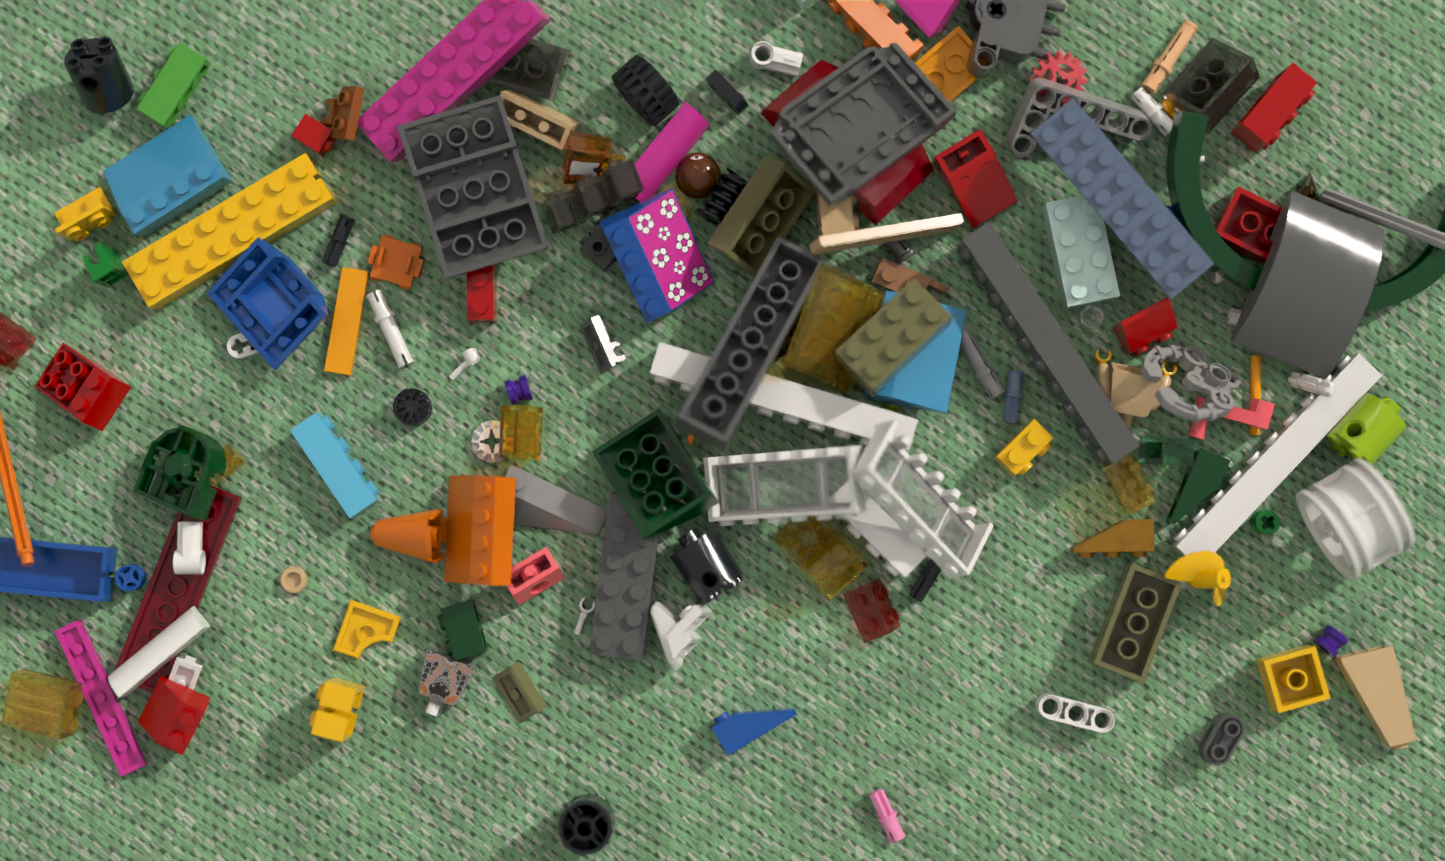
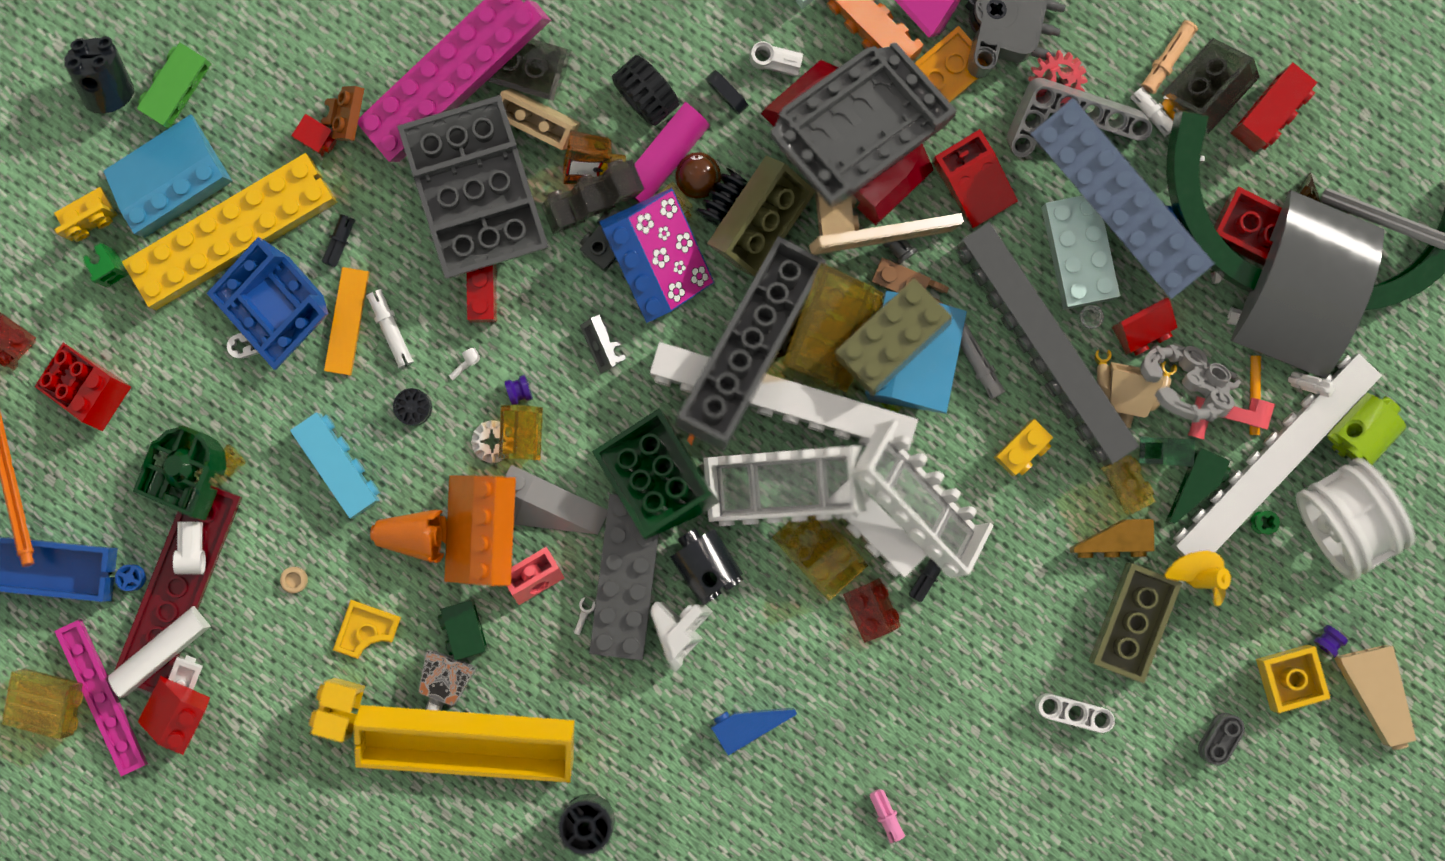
(396, 261): orange piece -> none
(464, 743): none -> yellow piece
(519, 692): olive slope -> none
(1013, 396): sand blue axle -> none

